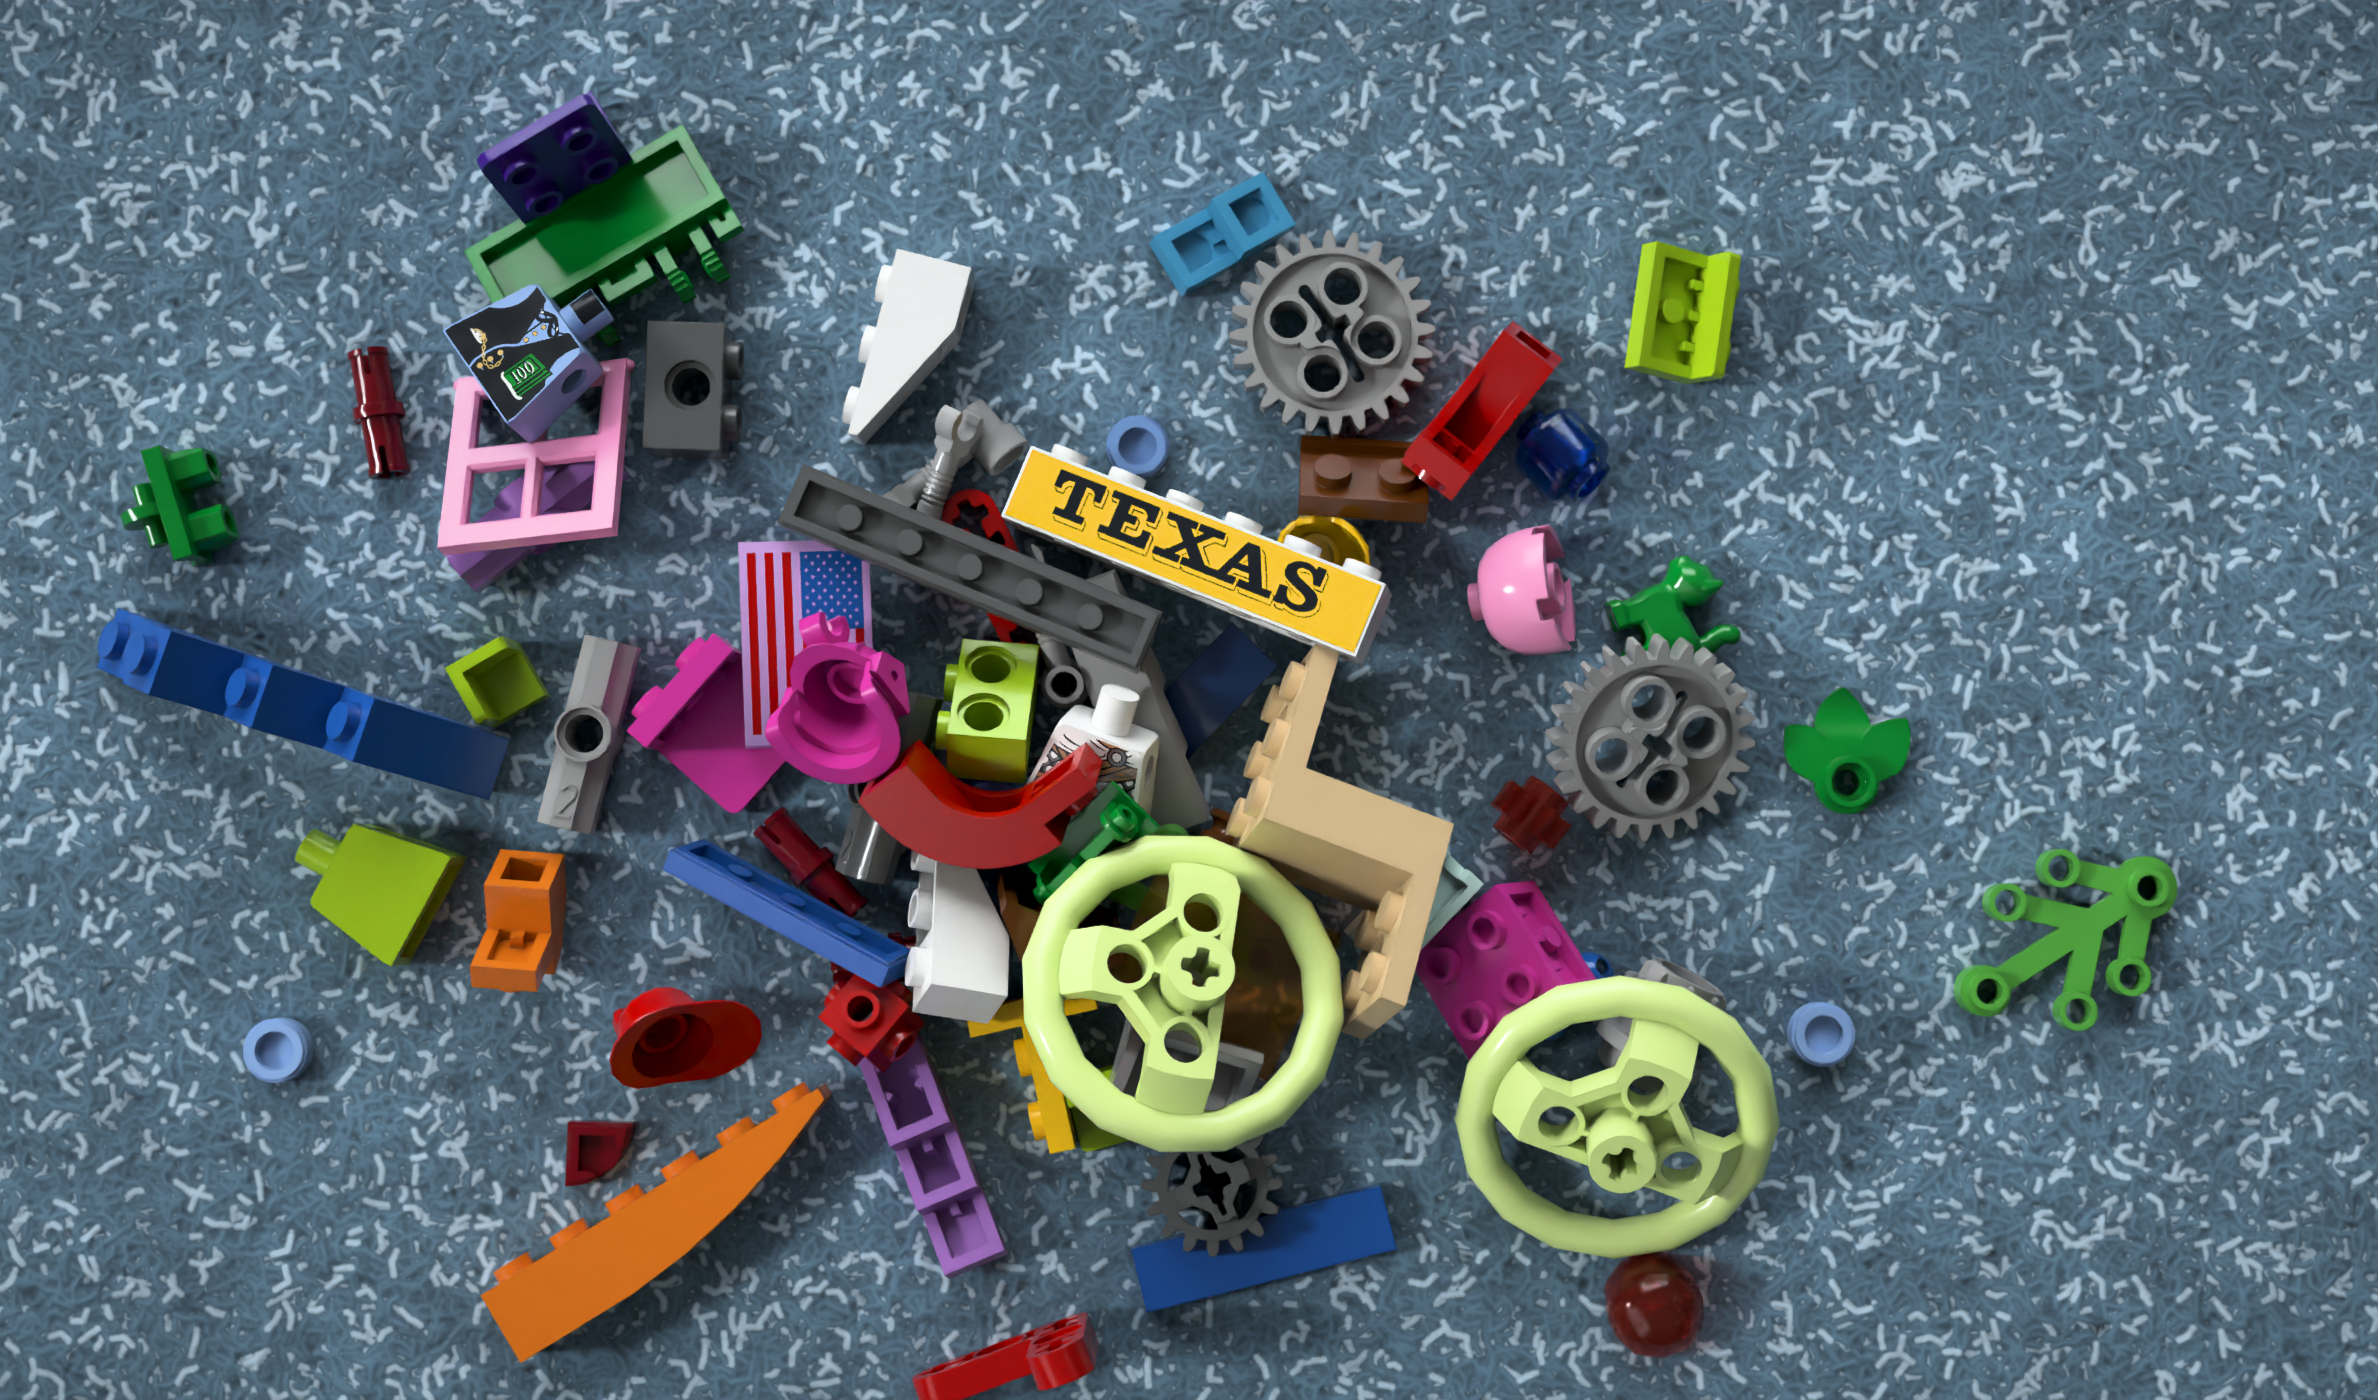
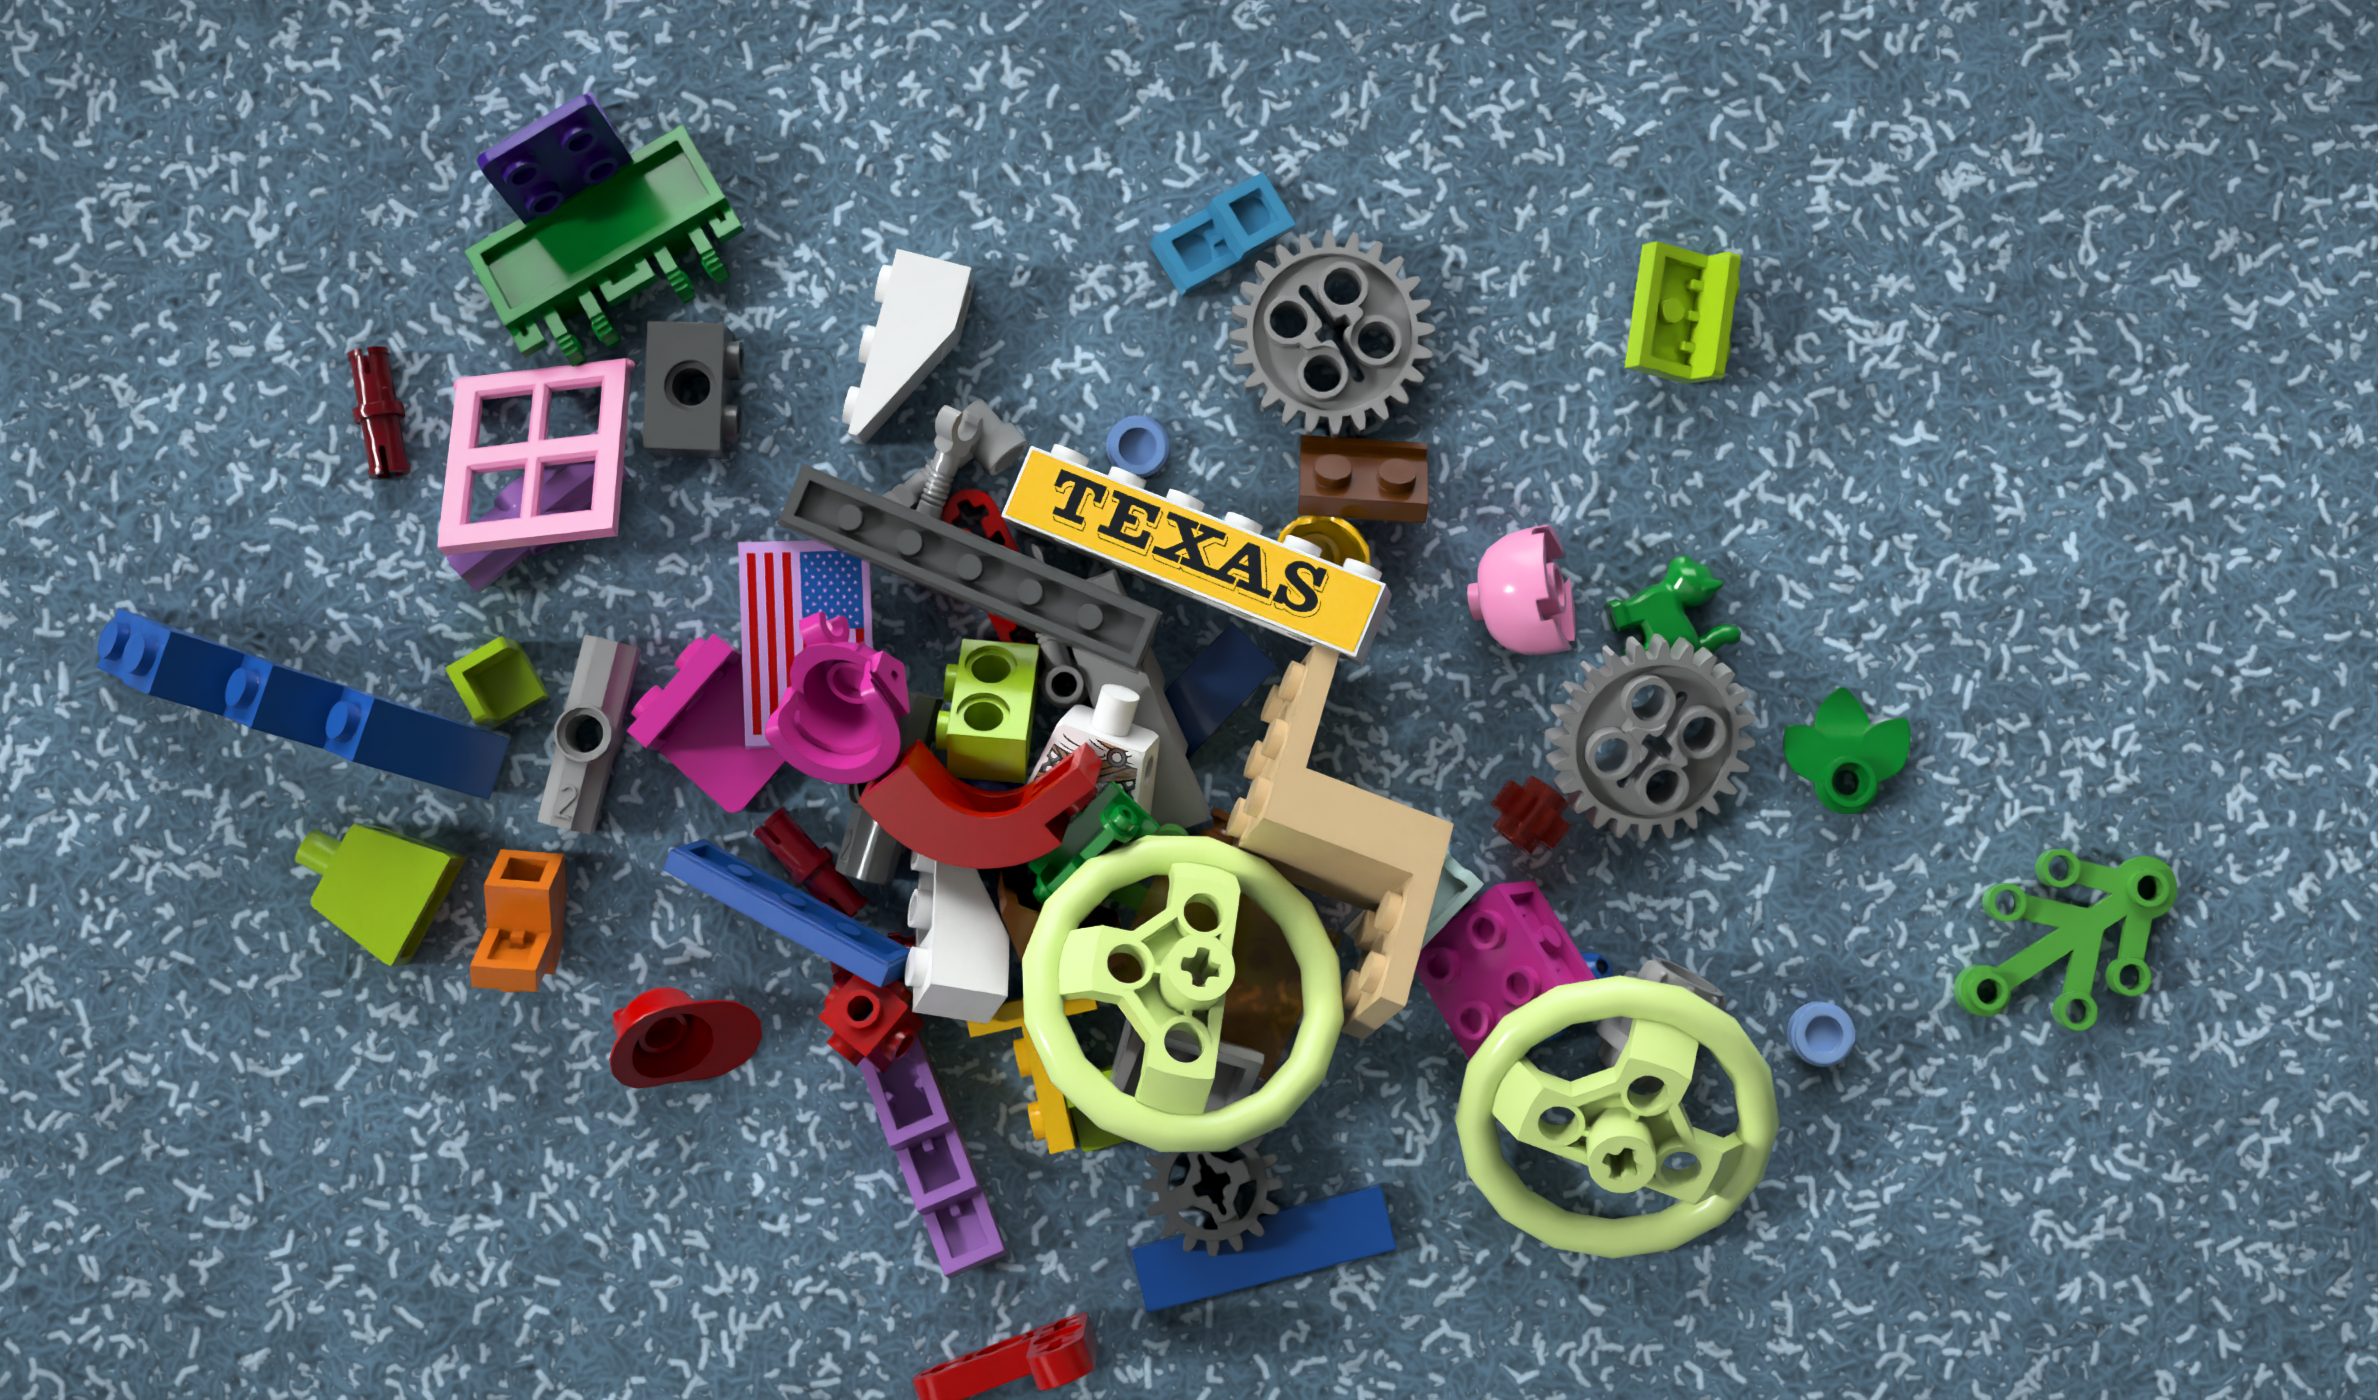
(169, 507): green hips -> none
(278, 1050): light blue tile -> none
(531, 354): torso -> none
(595, 1148): dark red tile -> none
(644, 1231): orange slope -> none
(1481, 410): red arch -> none
(1562, 455): clear blue head -> none
(1654, 1305): clear red hair -> none

